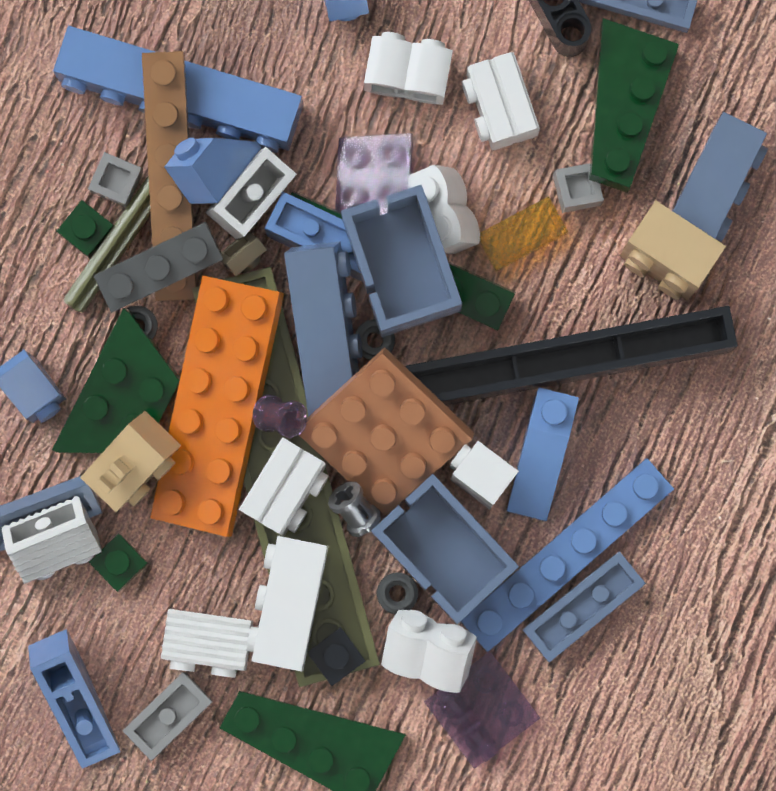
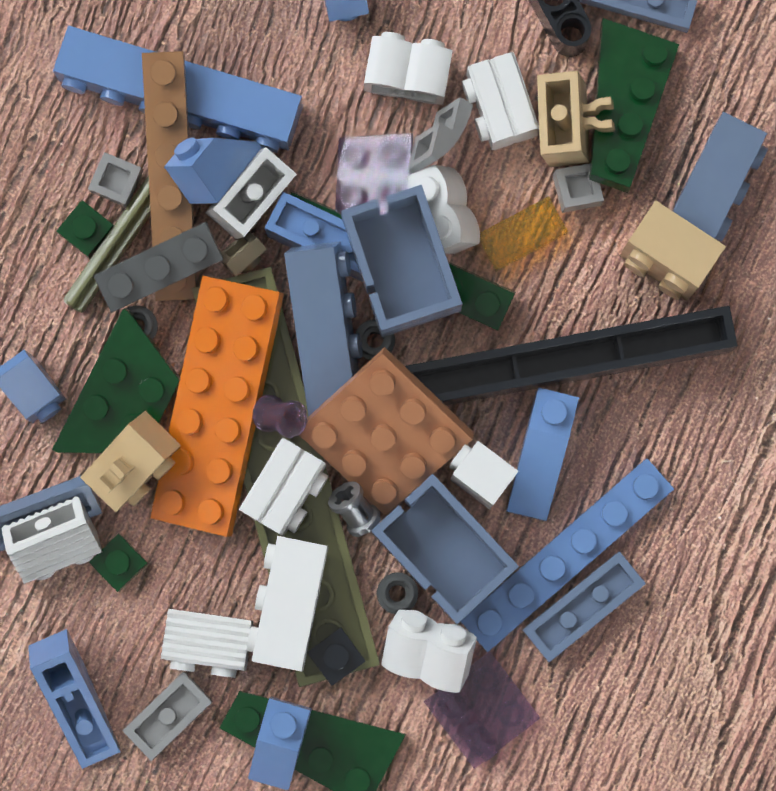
(279, 743): none -> medium blue slope
(442, 136): none -> light grey slope
(565, 118): none -> tan brick

